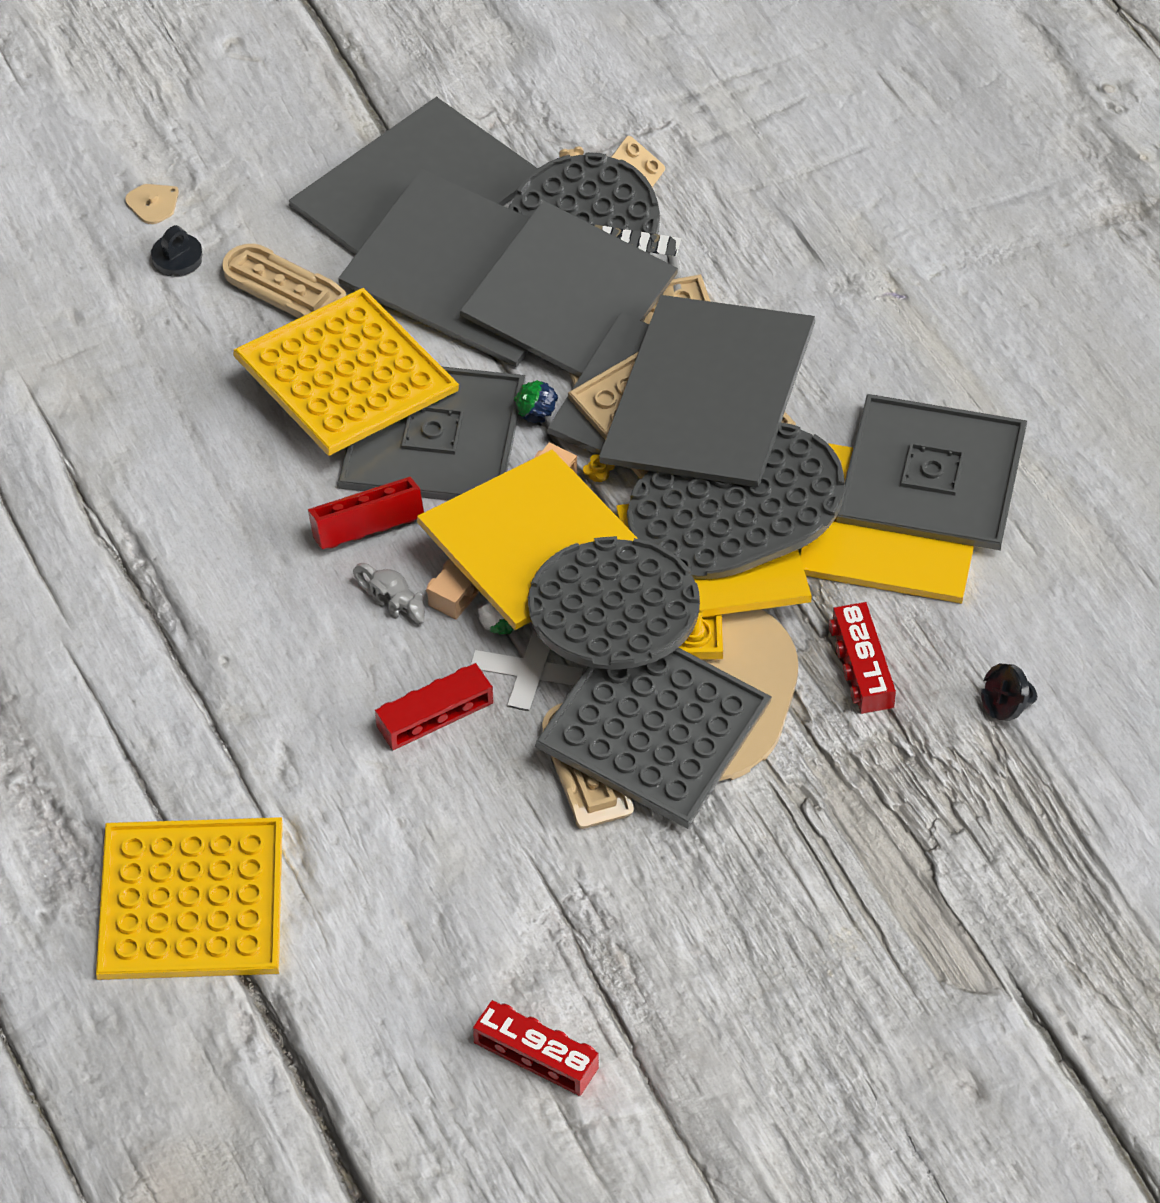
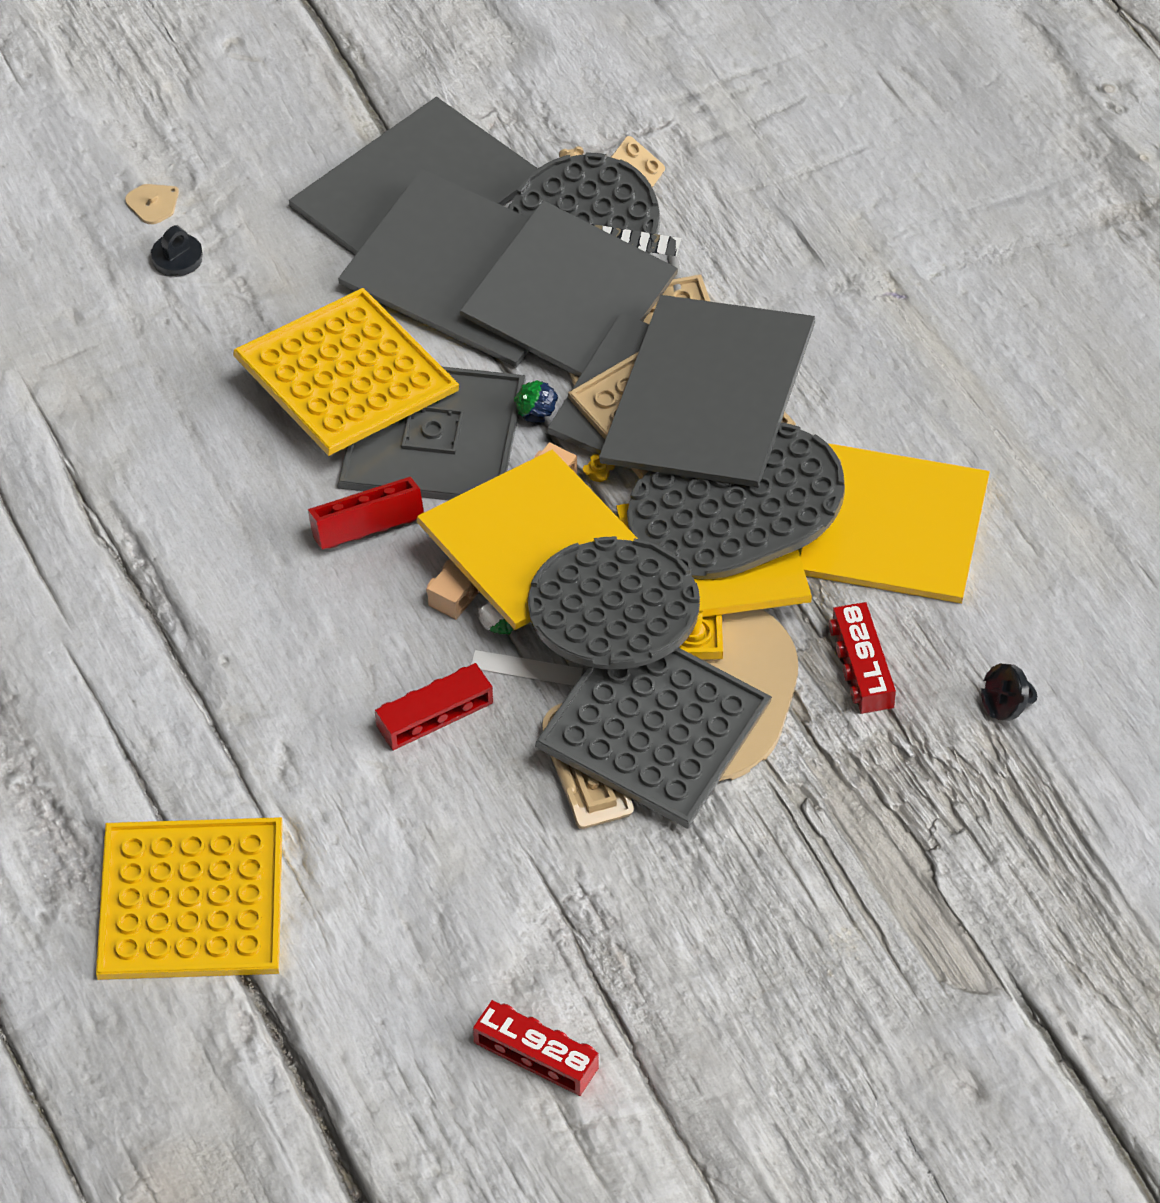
(279, 280): tan piece -> none
(390, 588): light grey animal -> none
(529, 673): white sticker -> none
(932, 471): dark grey tile -> none

